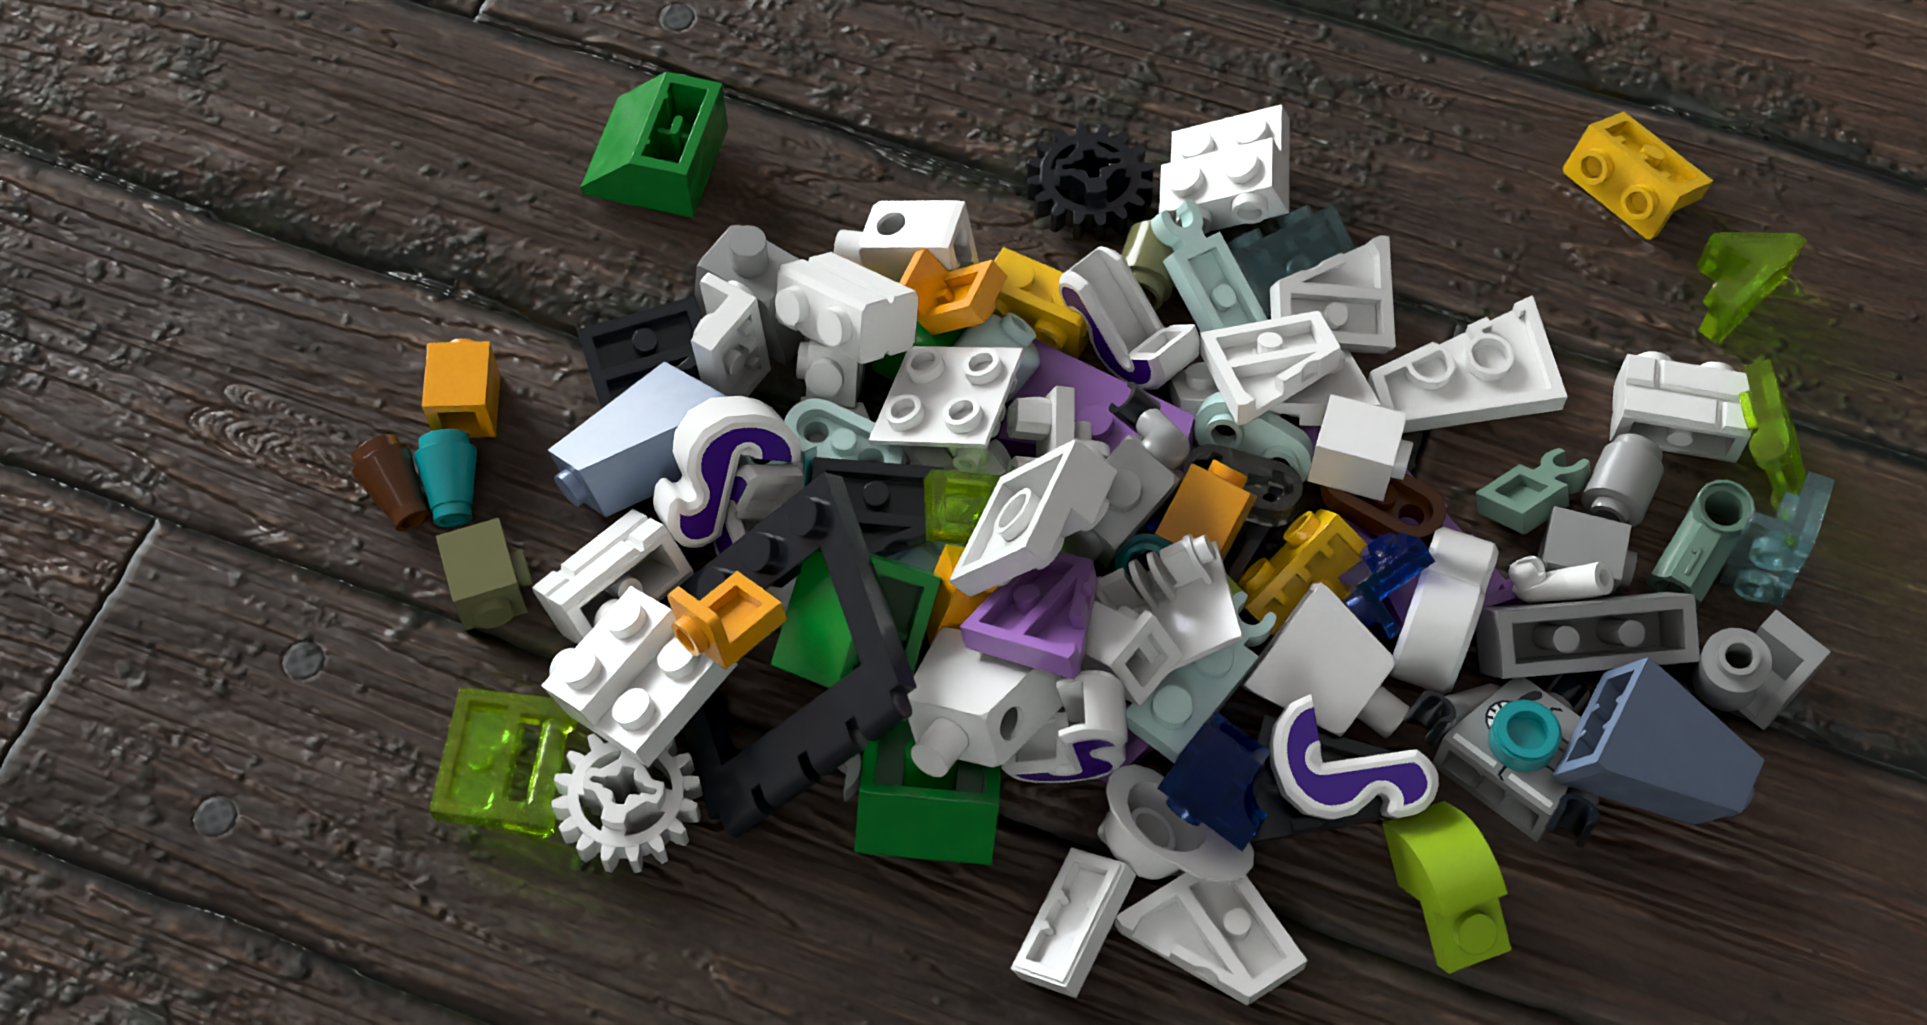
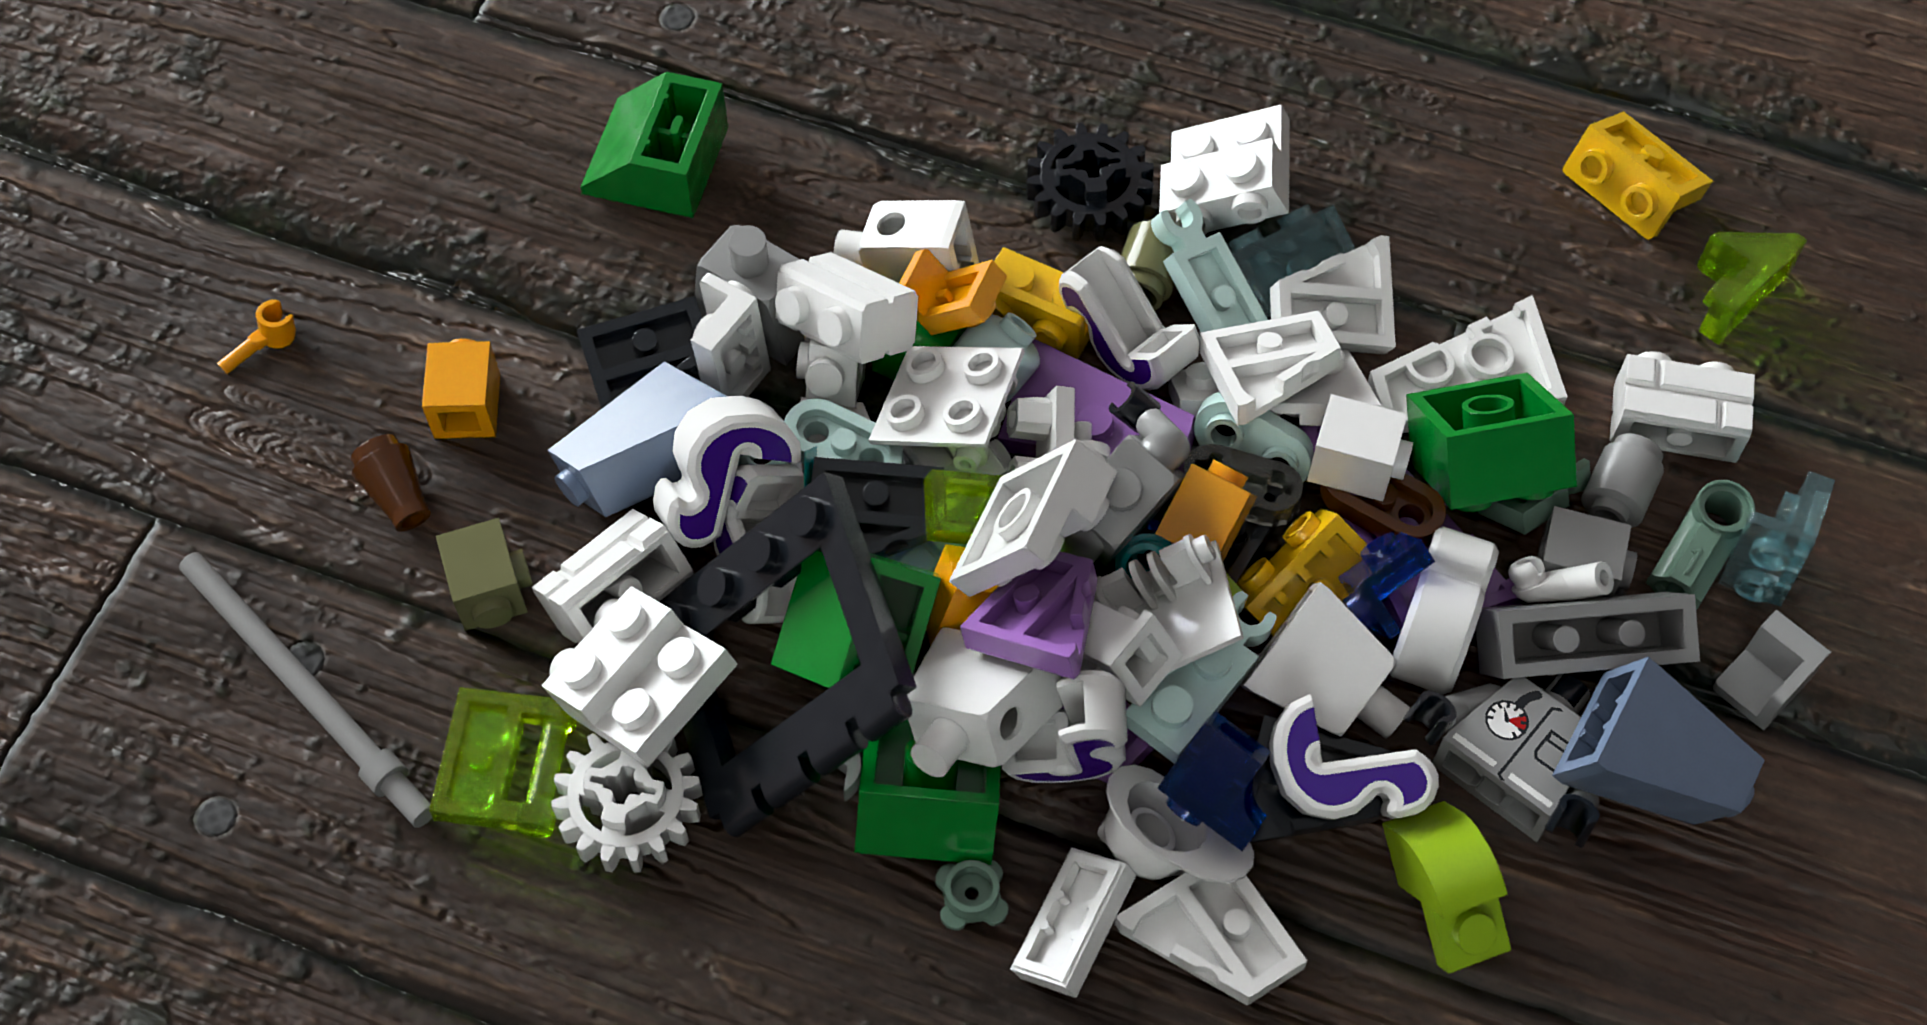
(270, 333): none -> light orange hand
(378, 767): none -> light grey bar
(448, 475): teal cone -> none
(725, 620): light orange bracket -> none
(967, 875): none -> sand green plate
(1492, 441): none -> green brick
(1524, 736): teal tile -> none
(1731, 669): light grey brick -> none
(1773, 430): clear neon green plate -> none

